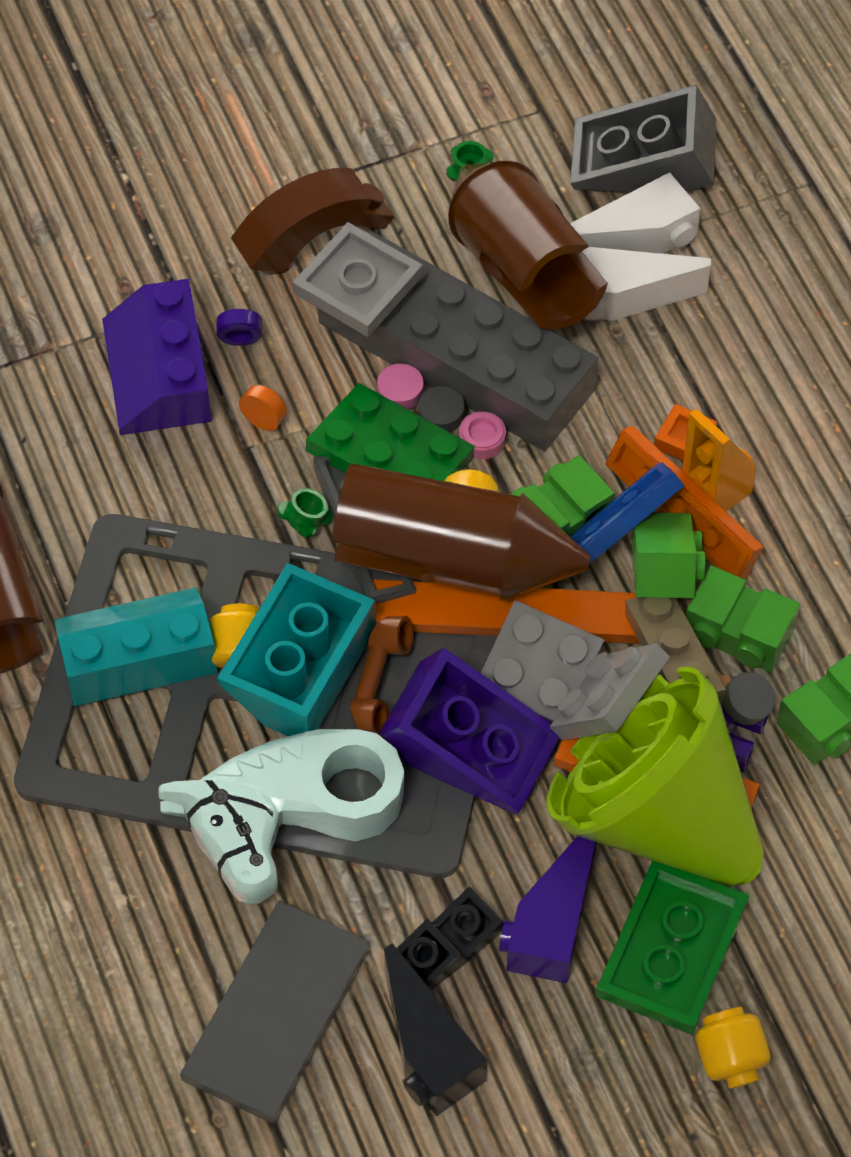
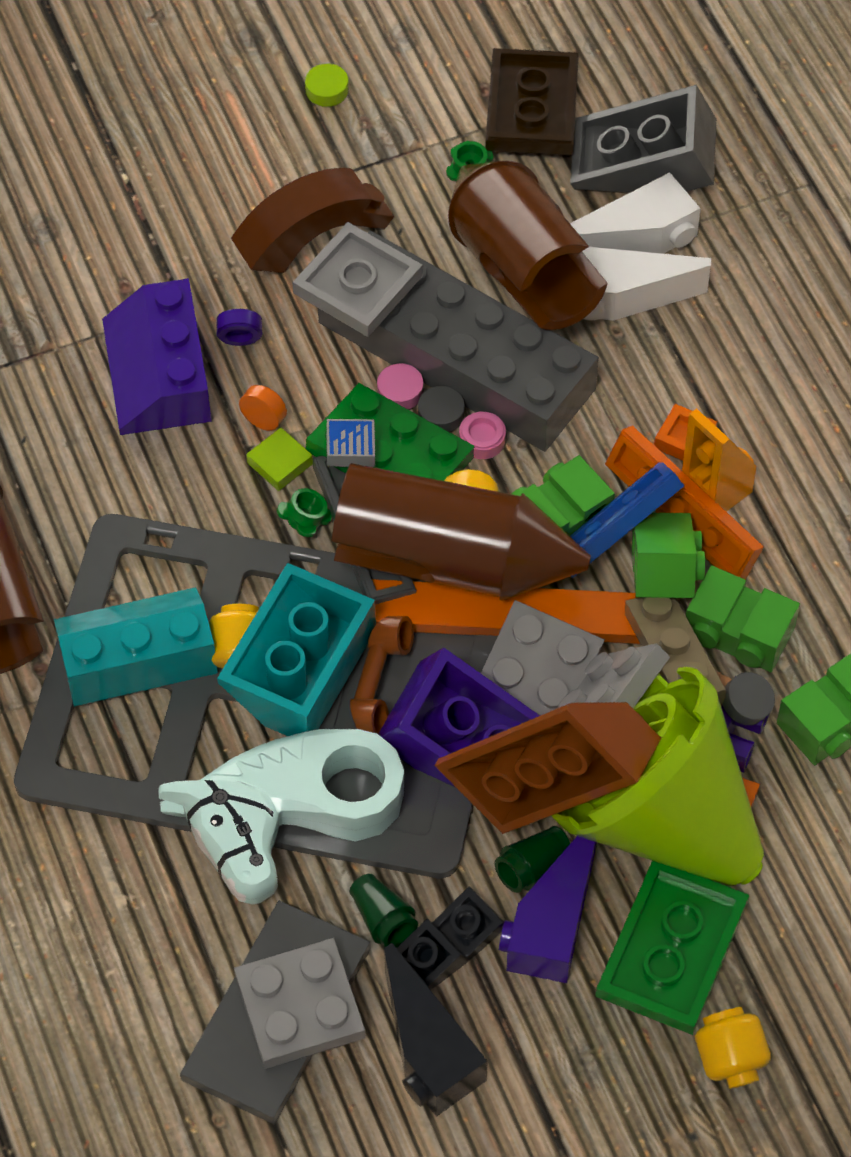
(279, 459): none -> lime tile
(299, 1003): none -> light grey plate
(326, 85): none -> lime tile
(350, 442): none -> tile
(383, 911): none -> dark green cone
(528, 859): none -> dark green cone
(532, 101): none -> dark brown tile
(552, 762): none -> dark orange slope

